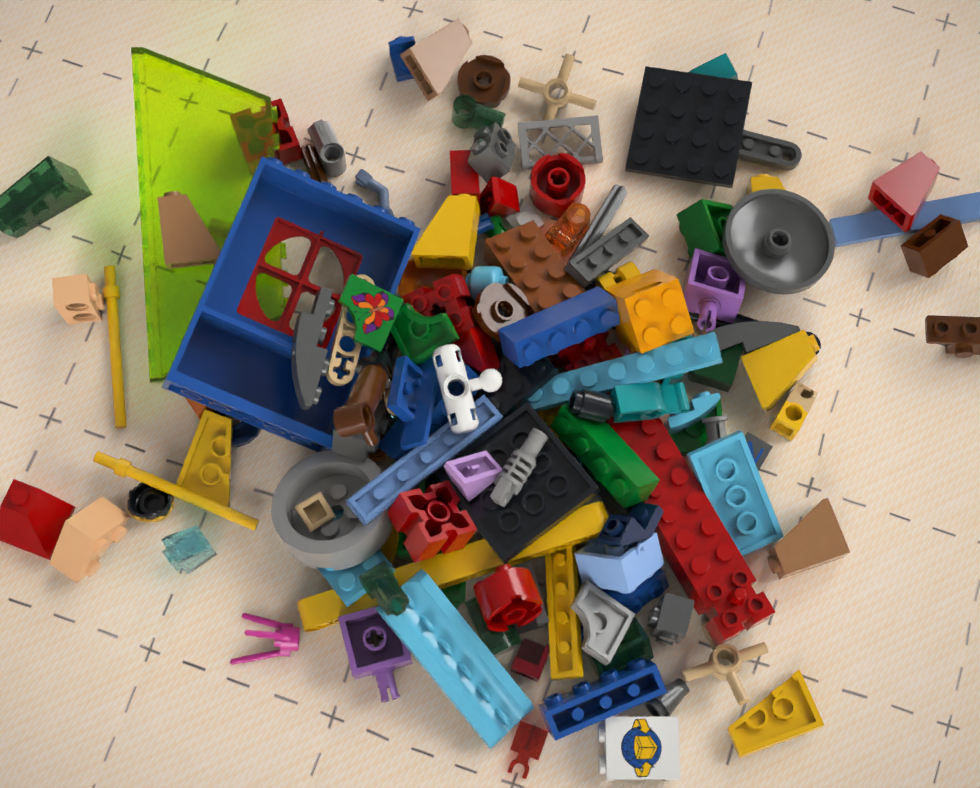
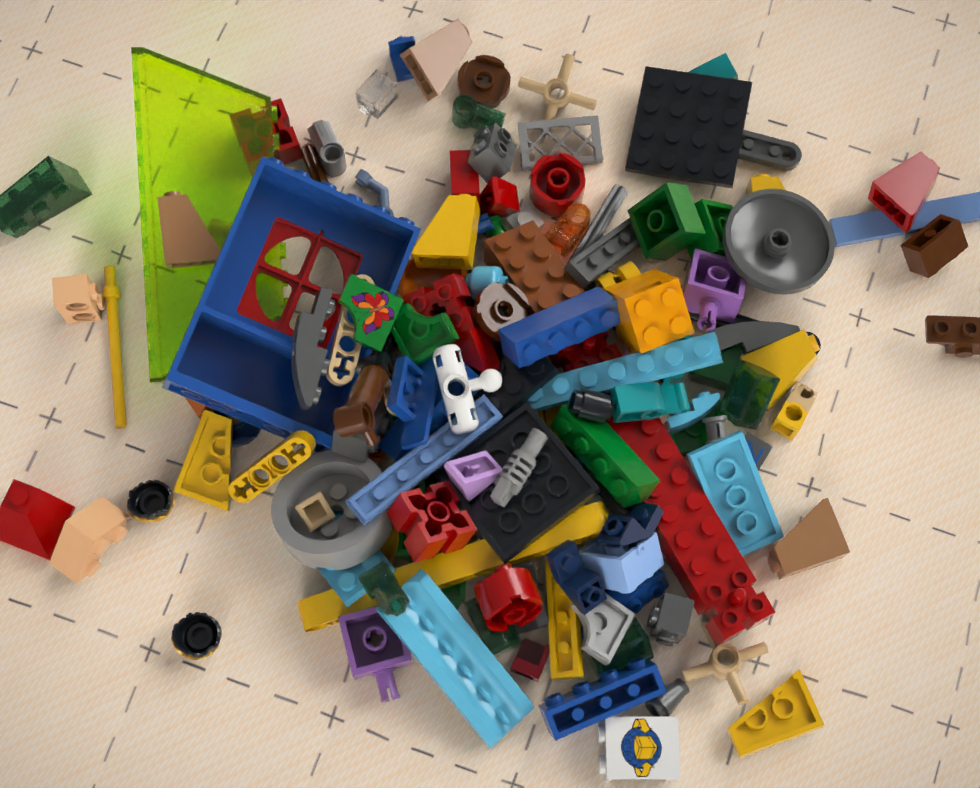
(124, 468): yellow bar -> none
(187, 549): clear light blue slope -> none
(196, 636): none -> black hair
(271, 466): none -> yellow beam
(285, 637): dark pink plant -> none
(376, 94): none -> clear brick
(528, 744): clear red plate -> none
(577, 582): none -> dark blue slope
(666, 221): none -> green brick
(748, 395): none -> clear green brick

